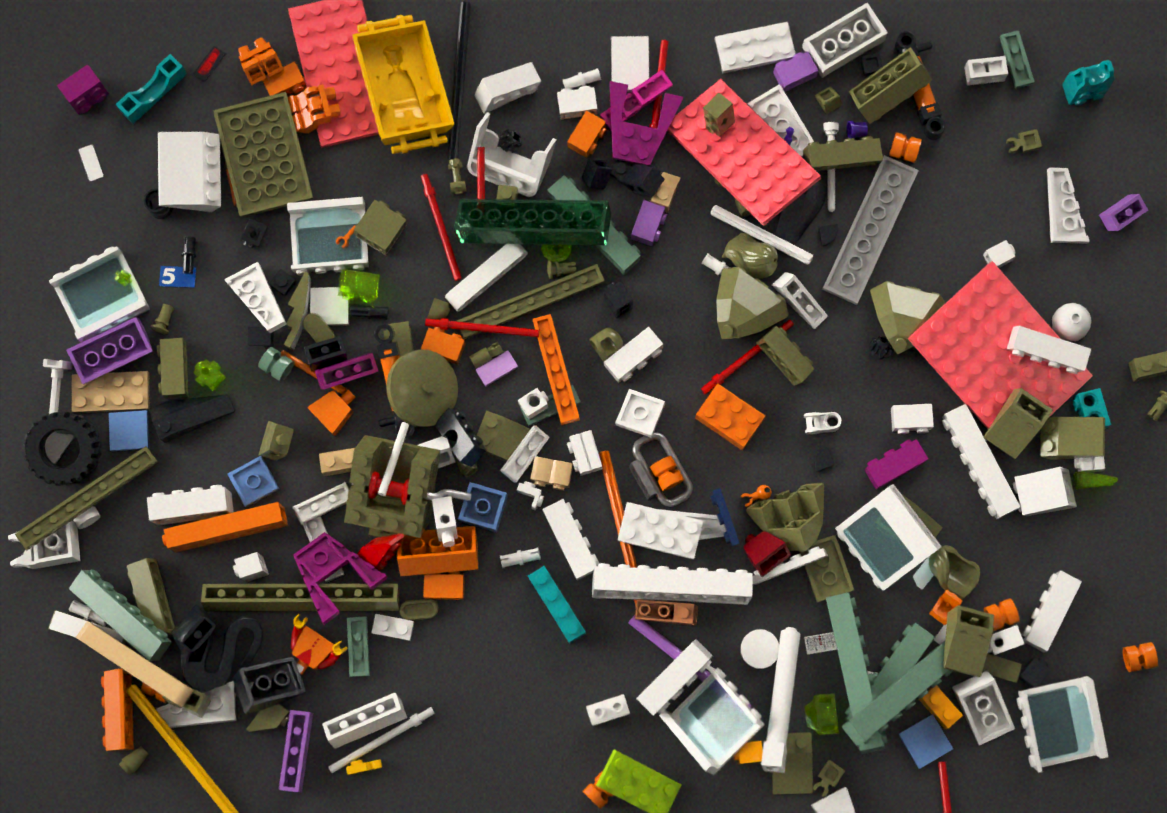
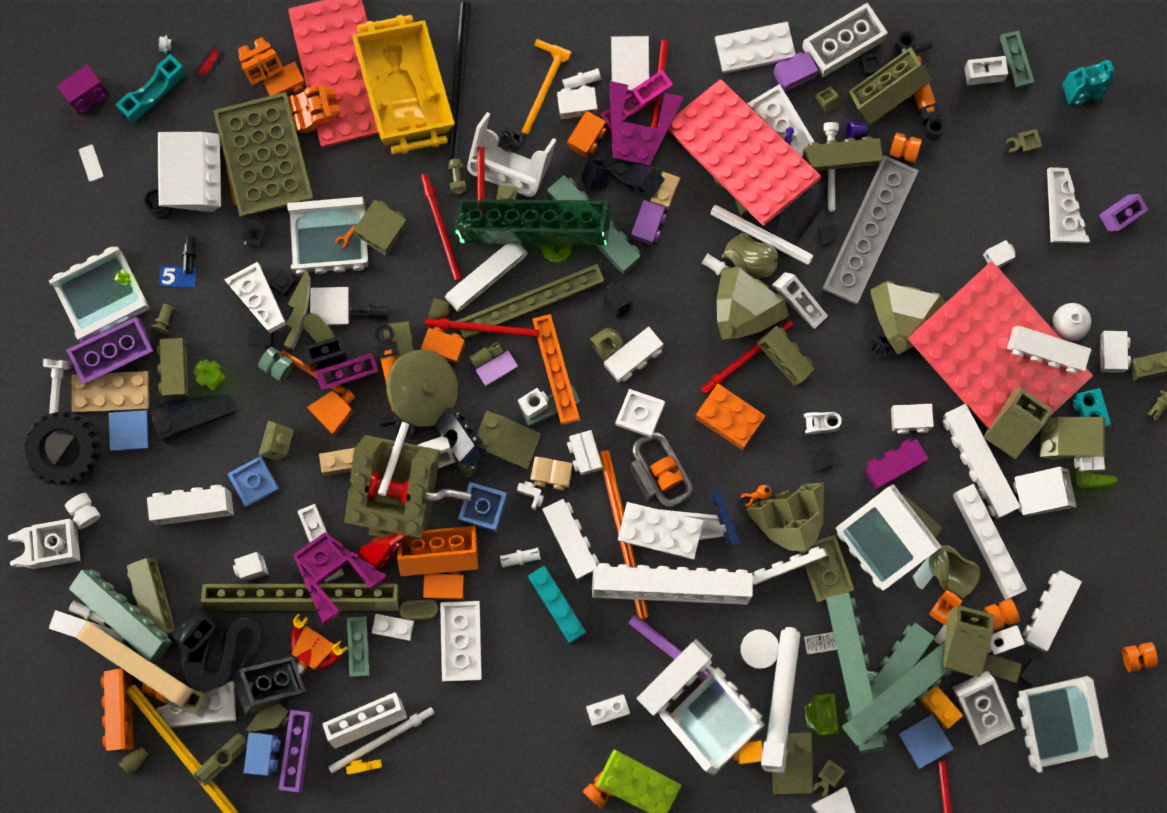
(86, 498): olive tile -> none
(164, 44): none -> white plate
(212, 767): none -> olive piece
(225, 527): orange brick -> none
(262, 754): none -> medium blue brick
(321, 503): white tile -> none
(358, 285): clear neon green brick -> none
(445, 520): white torso -> none
(461, 641): none -> white plate
(507, 86): white wedge -> none
(524, 454): white tile -> none
(559, 55): none -> light orange bar
(560, 268): olive pin -> none
(667, 612): nougat slope -> none
(718, 114): olive brick -> none
(765, 551): dark red torso -> none
(989, 542): none -> white brick
(1114, 352): none -> white brick

